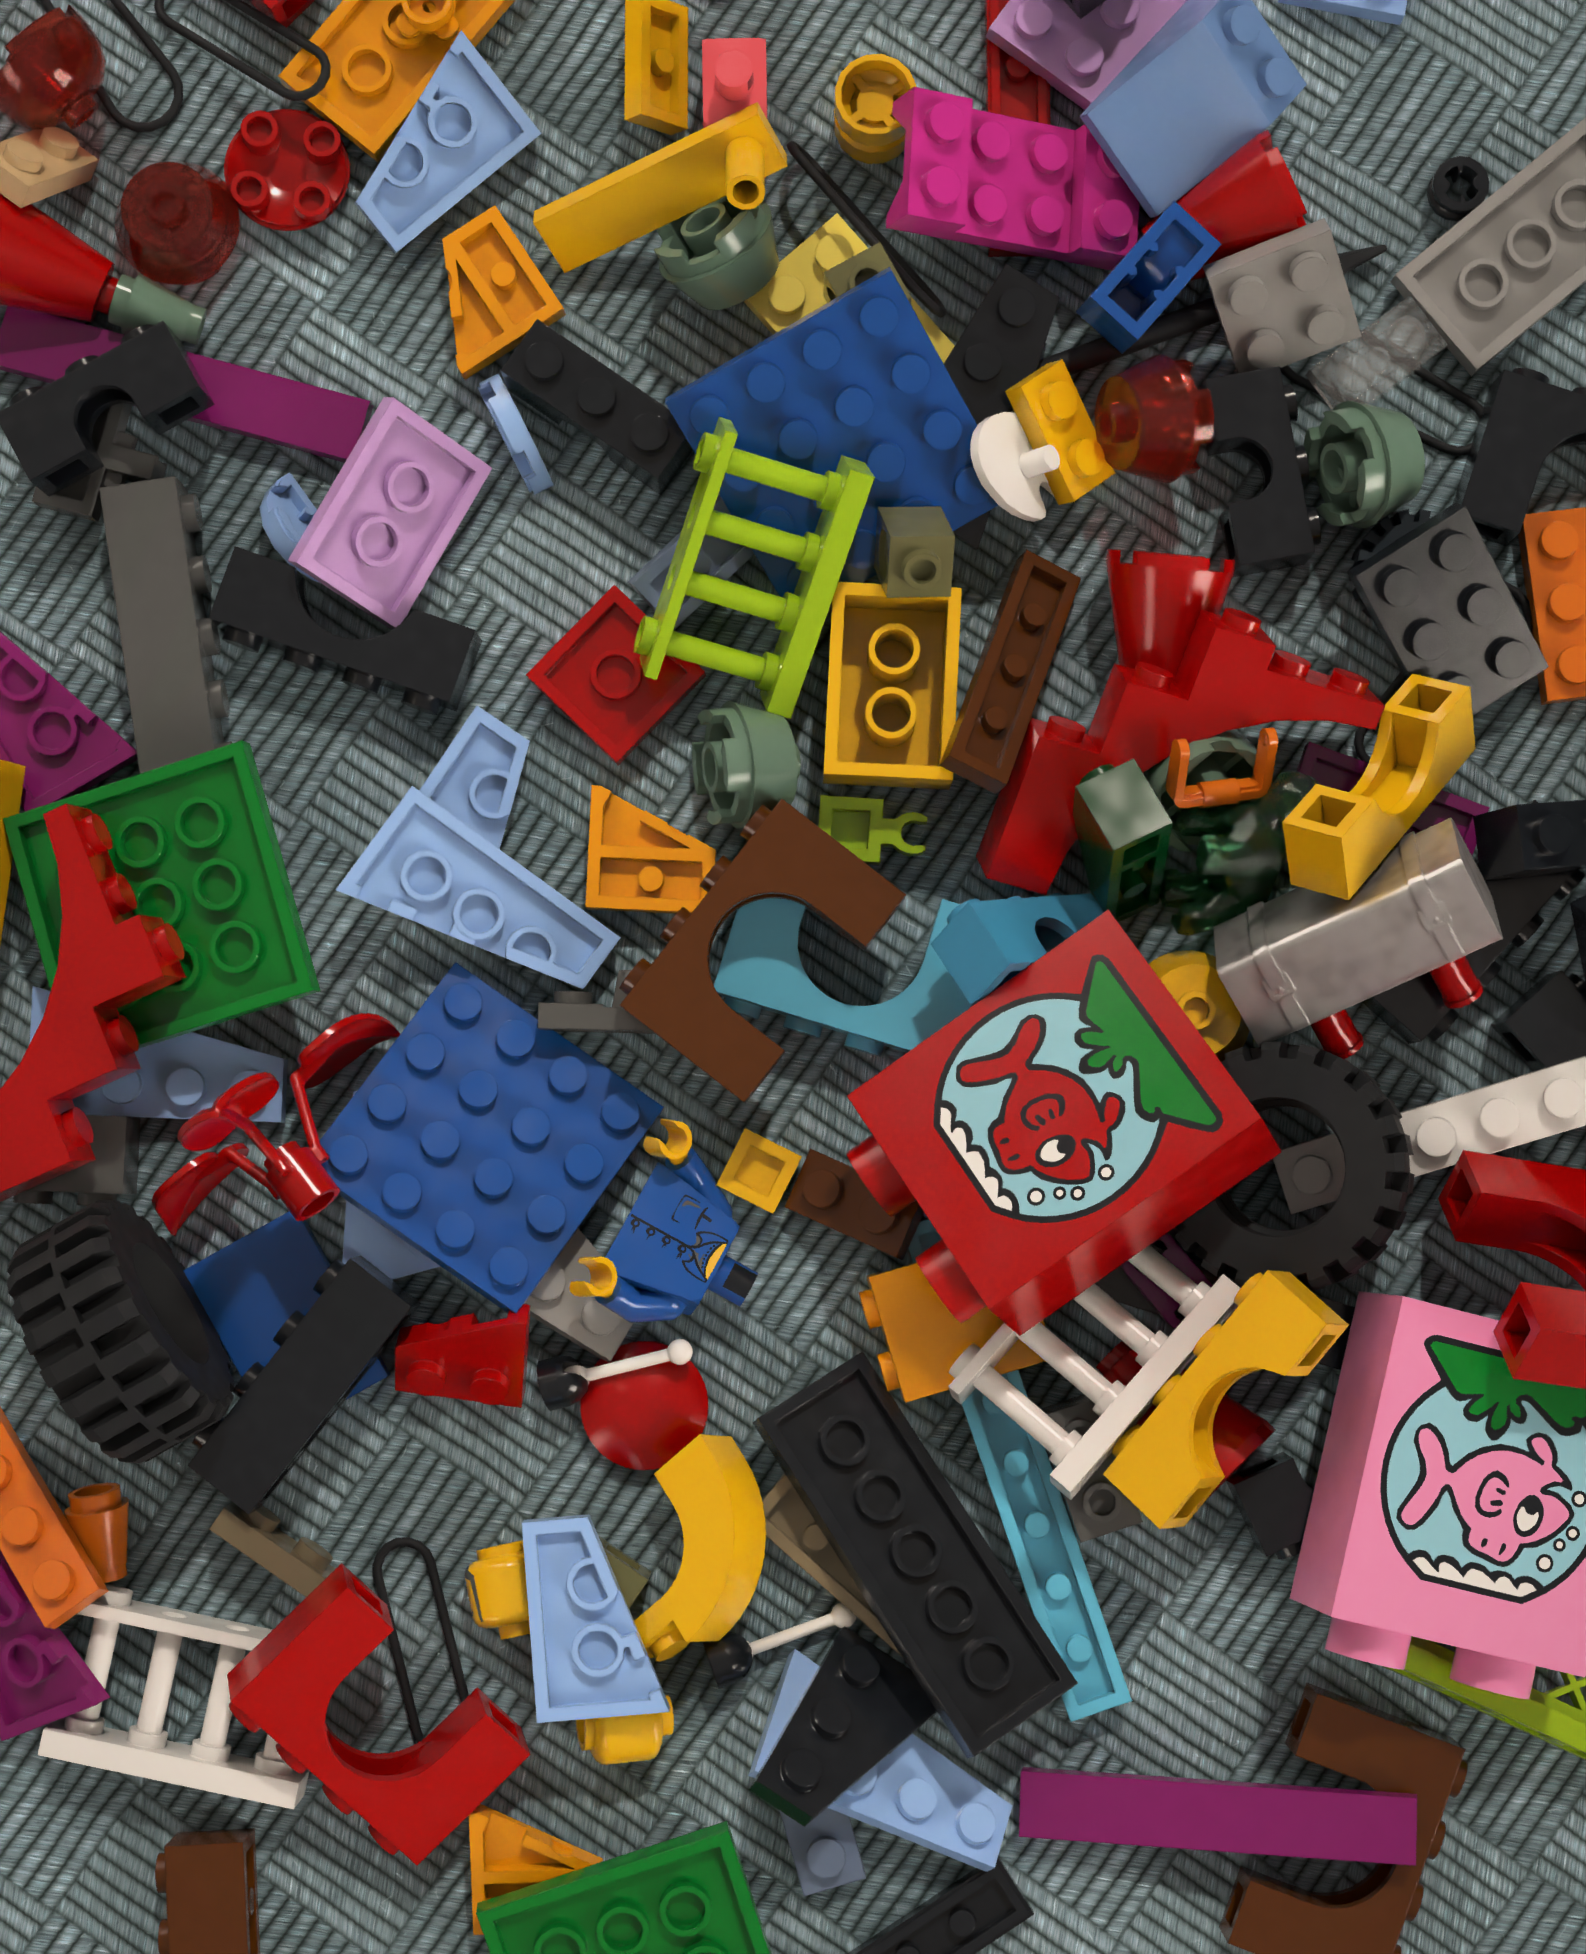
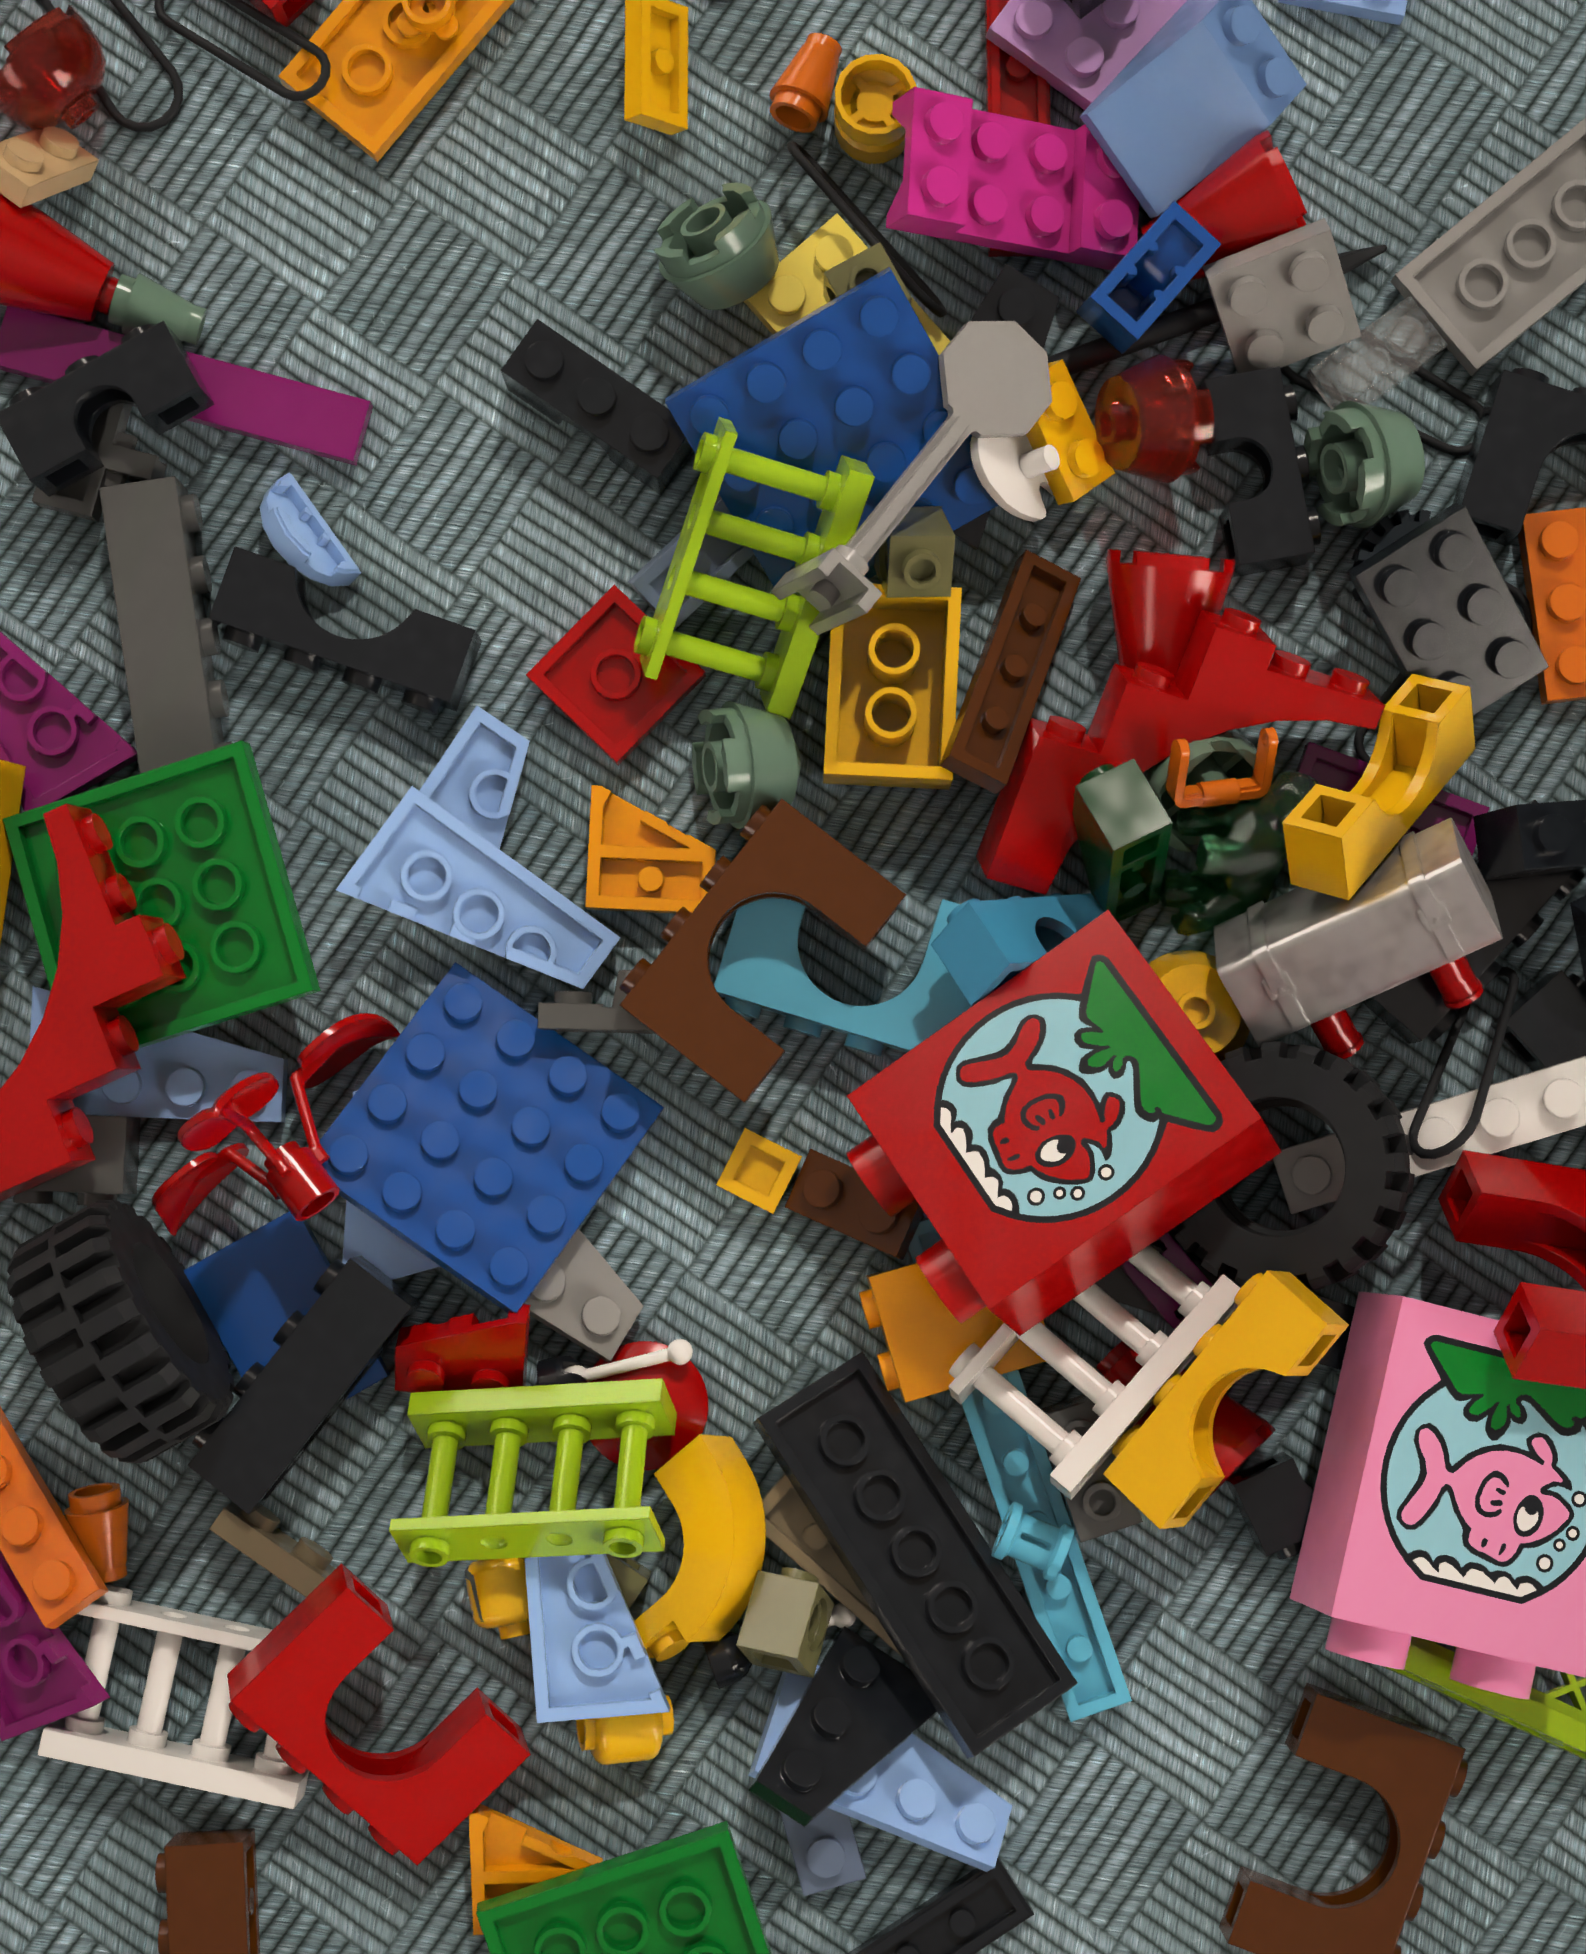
(177, 223): clear red cone -> none
(287, 169): red dish -> none
(390, 513): lavender plate -> none
(393, 1637): black piece -> none
(446, 147): light blue wing -> none
(493, 291): light orange wing -> none
(515, 434): light blue tile -> none
(532, 1415): none -> lime fence
(664, 186): yellow piece -> none
(670, 1241): blue torso -> none
(733, 76): coral torso -> none
(786, 1622): none -> olive brick
(806, 86): none -> orange cone
(863, 830): lime plate -> none
(992, 388): none -> light grey piece
(1056, 1541): none -> medium azure bush
(1219, 1815): magenta tile -> none
(1438, 186): black bush -> none
(1485, 1081): none -> black piece

